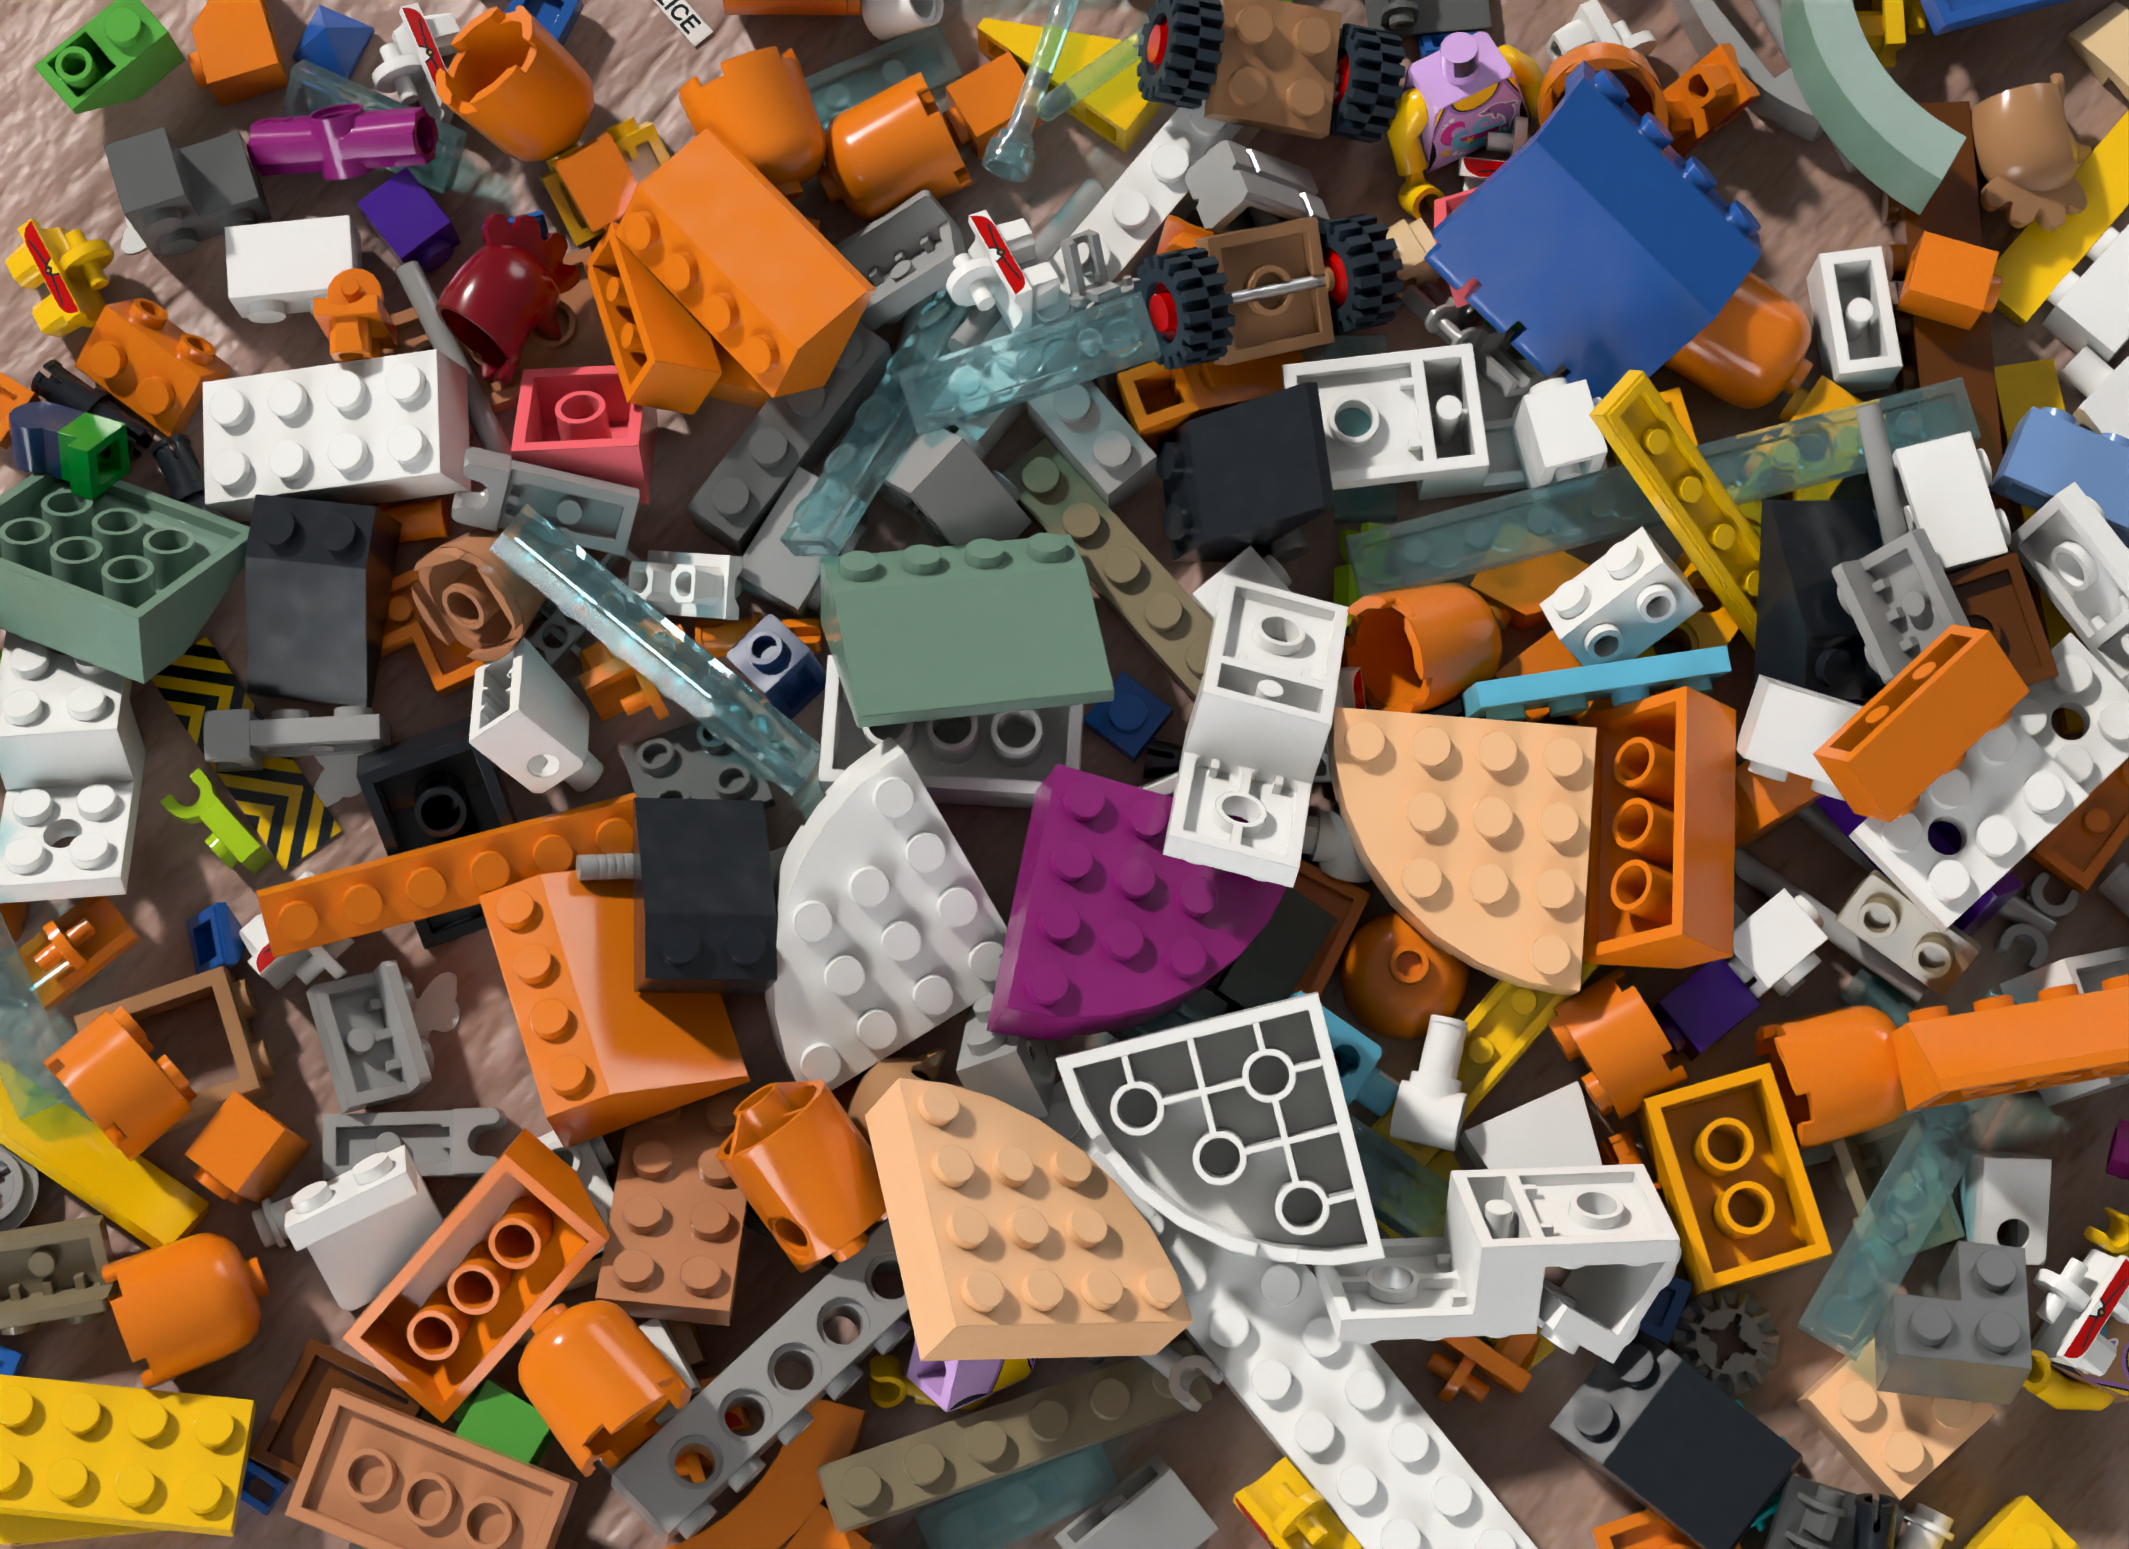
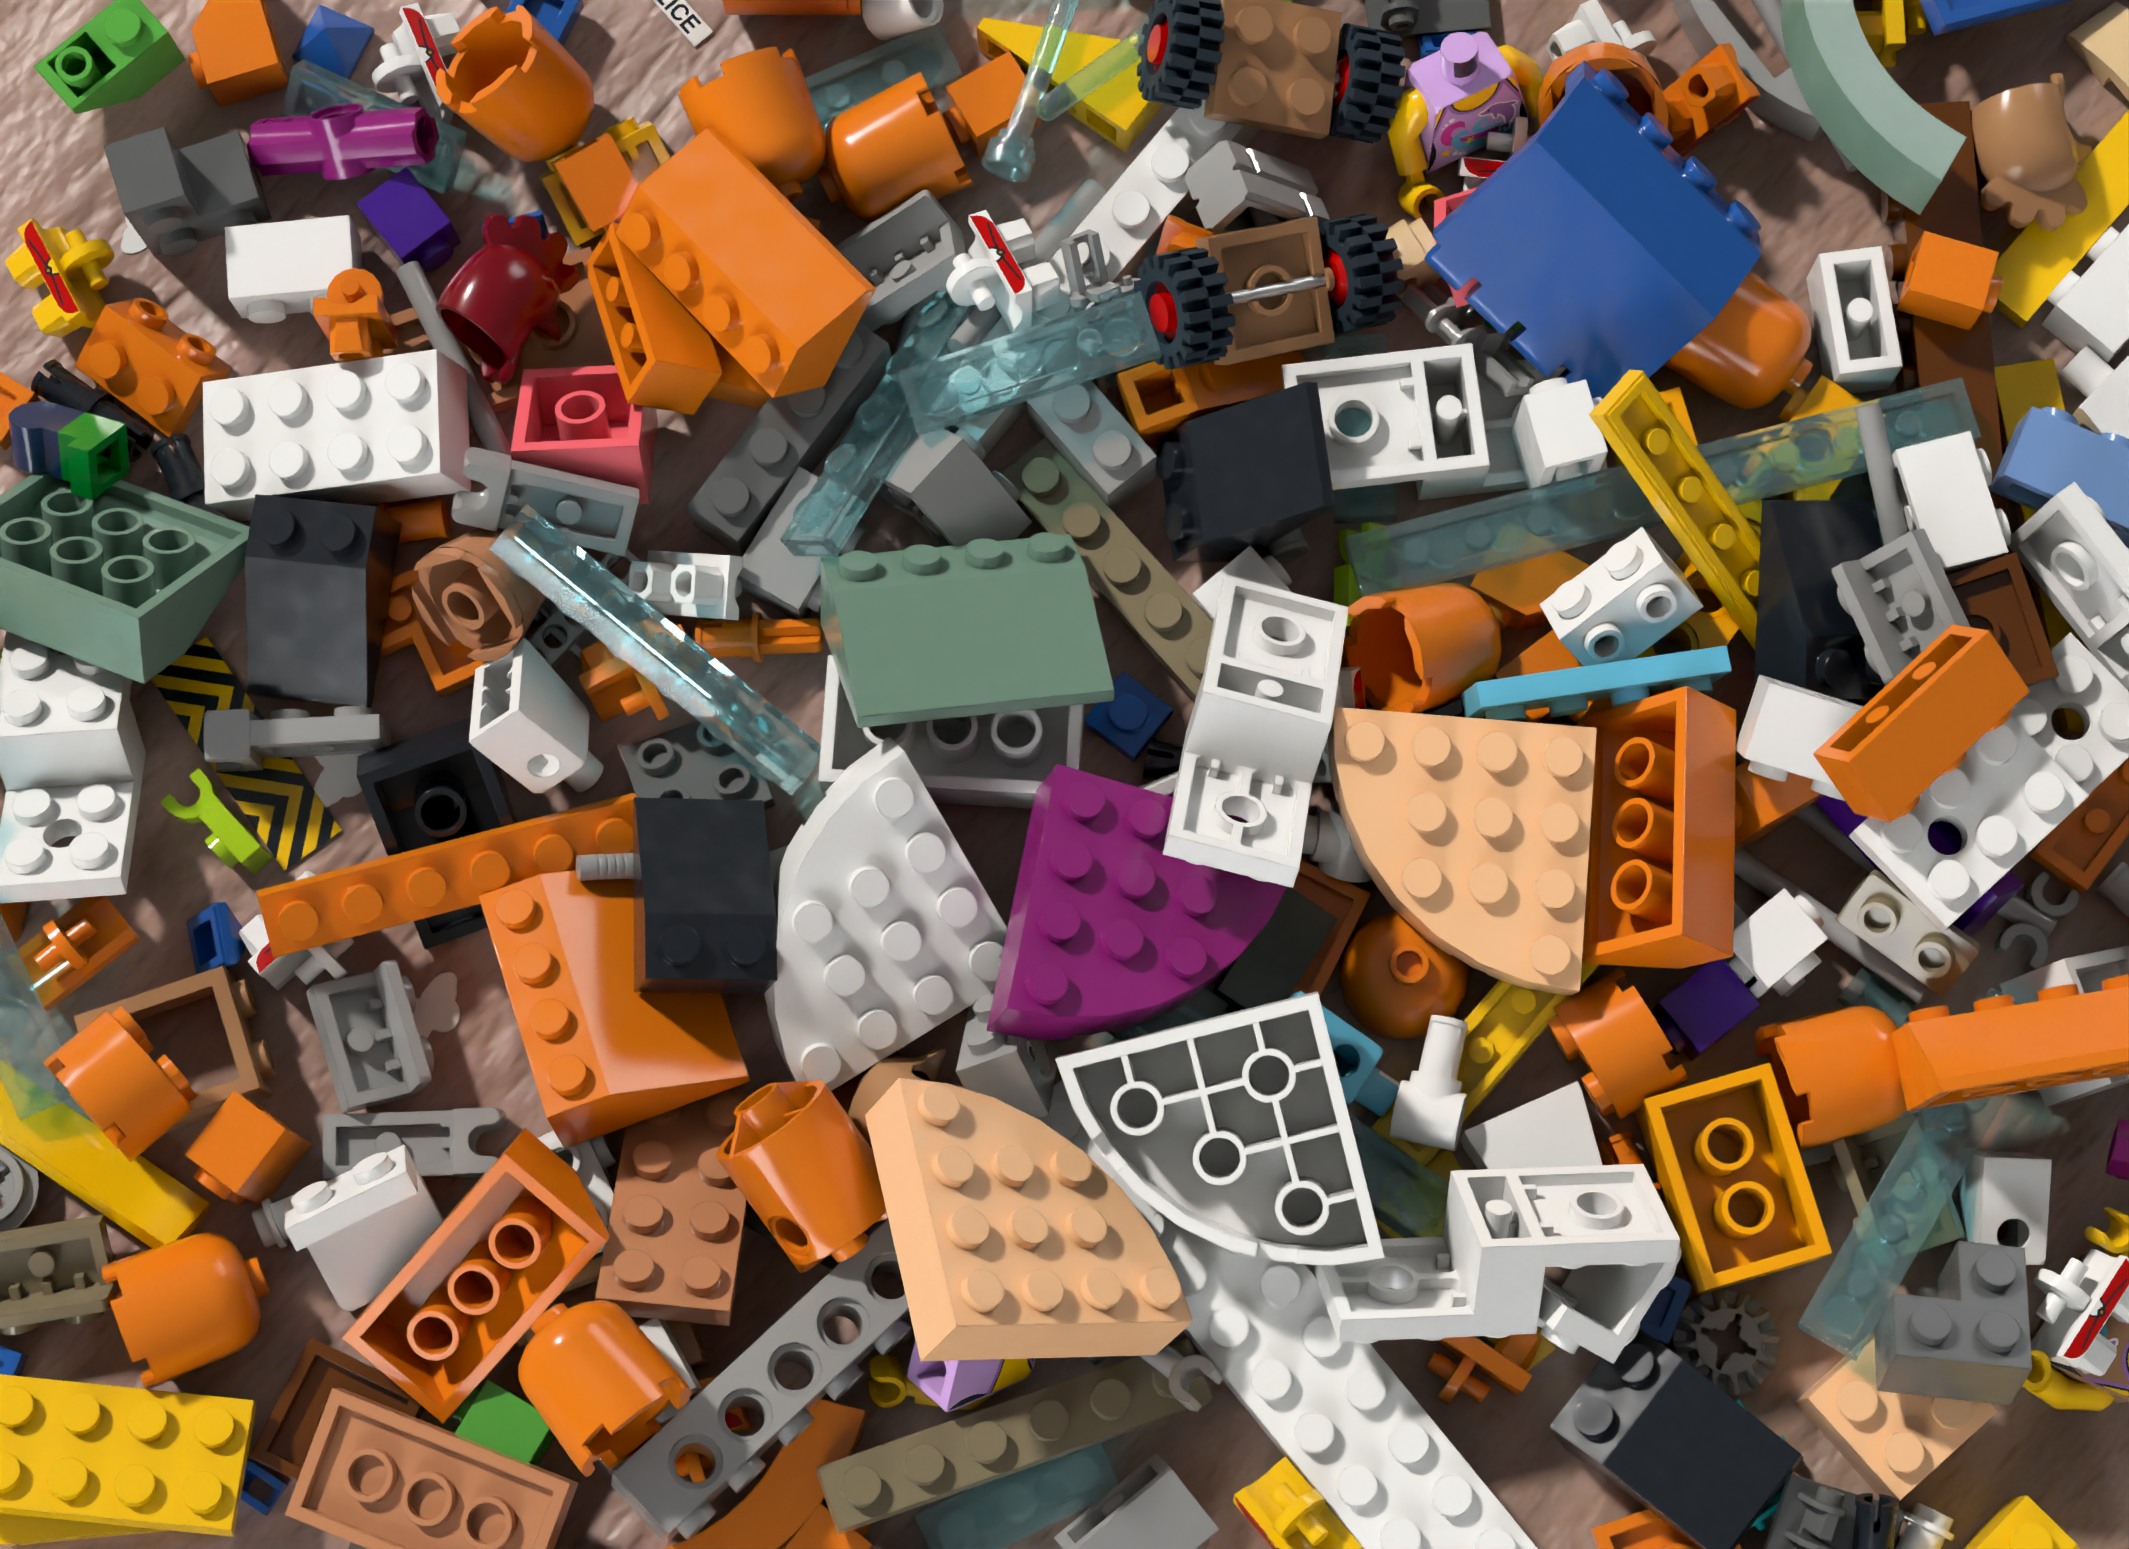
(779, 666): dark blue bracket -> none

